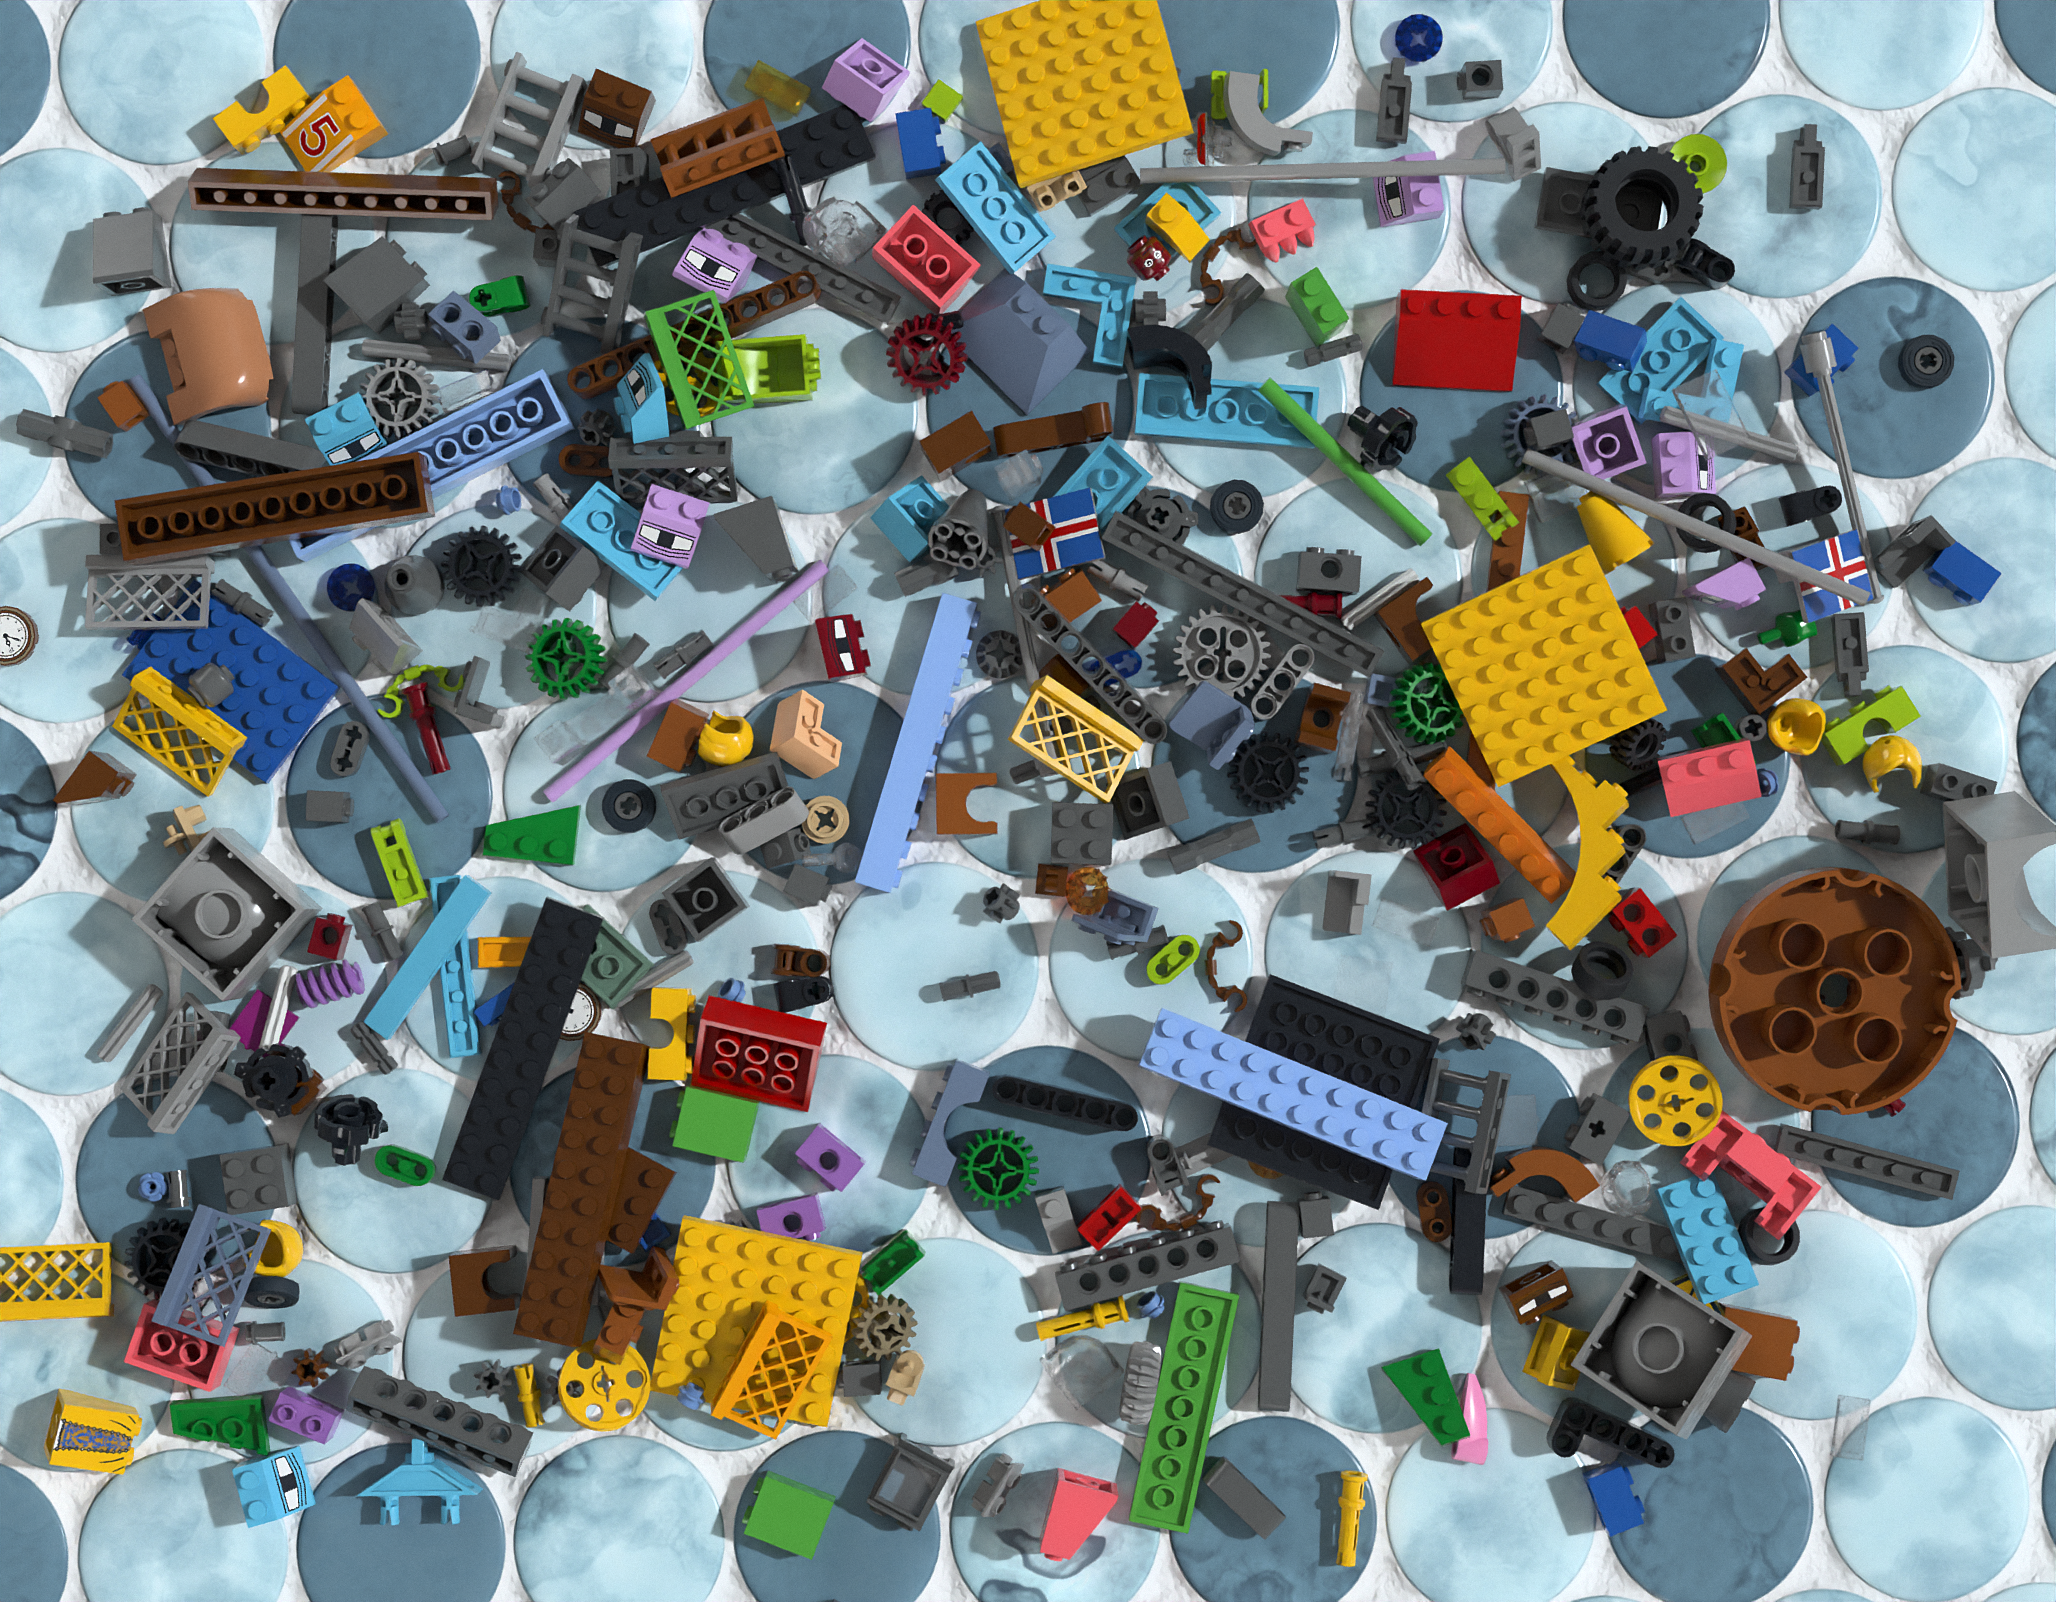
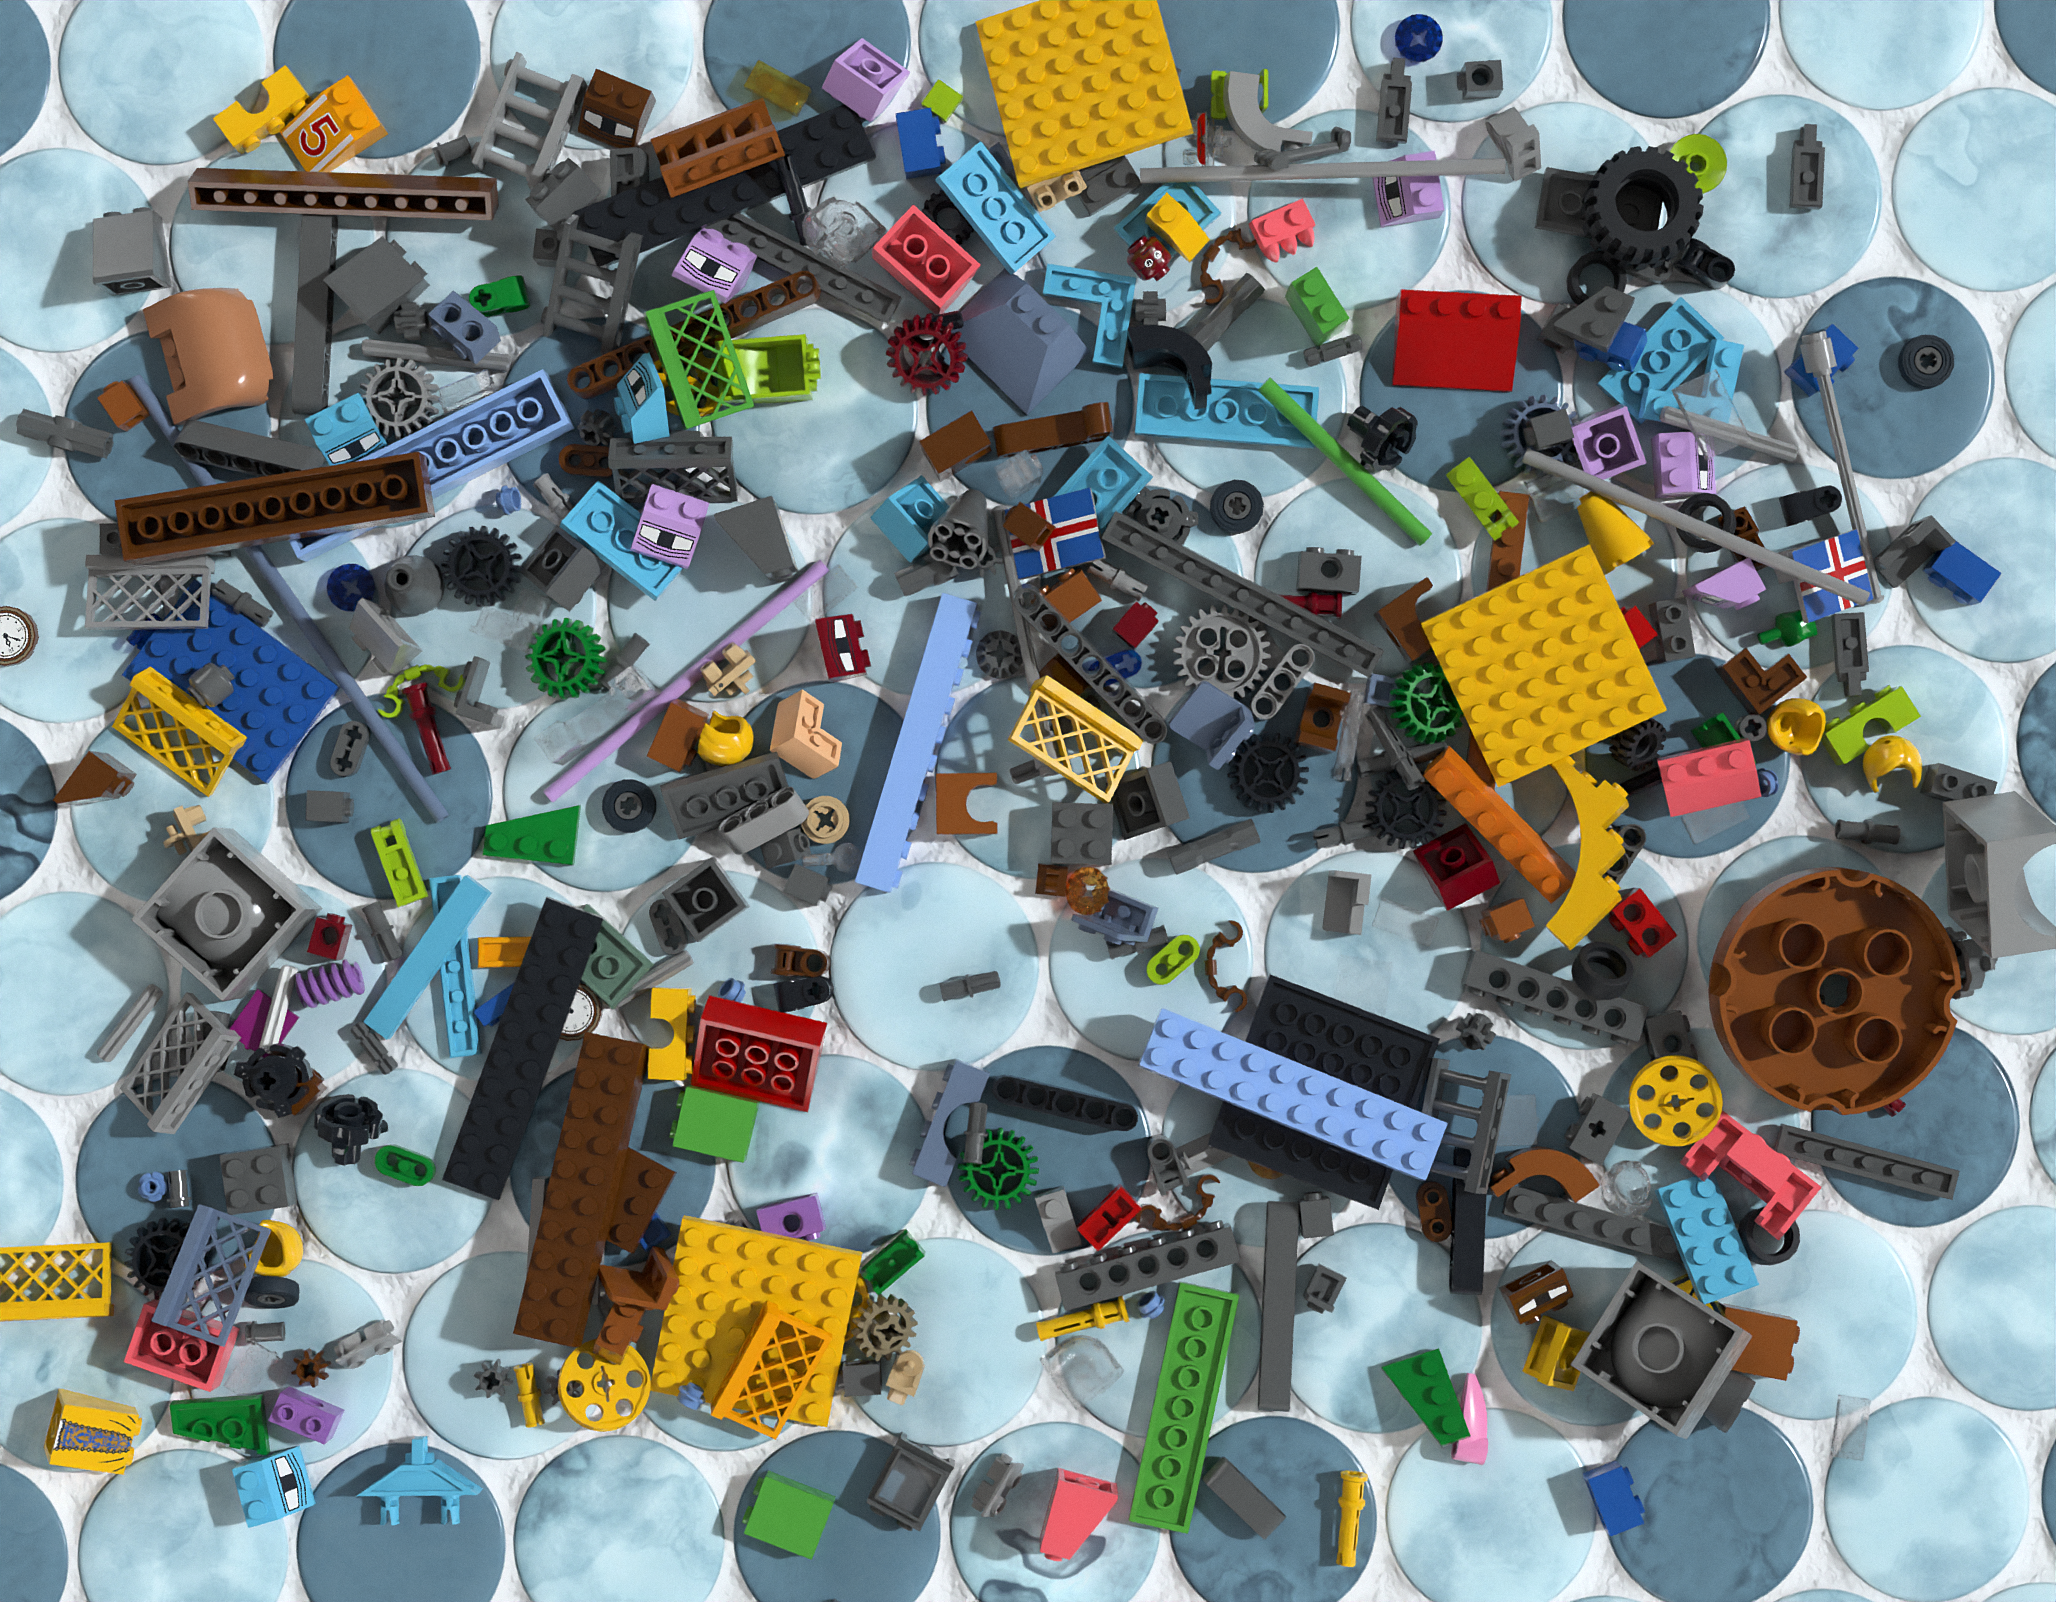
(448, 1434): dark grey brick -> none
(471, 1285): reddish brown piece -> none
(508, 198): reddish brown piece -> none
(683, 654): dark grey pin -> none
(719, 679): none -> tan hips
(822, 1141): medium lavender brick -> none
(975, 1133): none -> dark grey axle
(1001, 903): dark grey gear -> none
(1140, 1383): light grey gear -> none
(1277, 160): none -> dark grey hinge
(1379, 599): white axle -> none
(1597, 318): none -> dark grey wing
(1612, 1436): black beam -> none

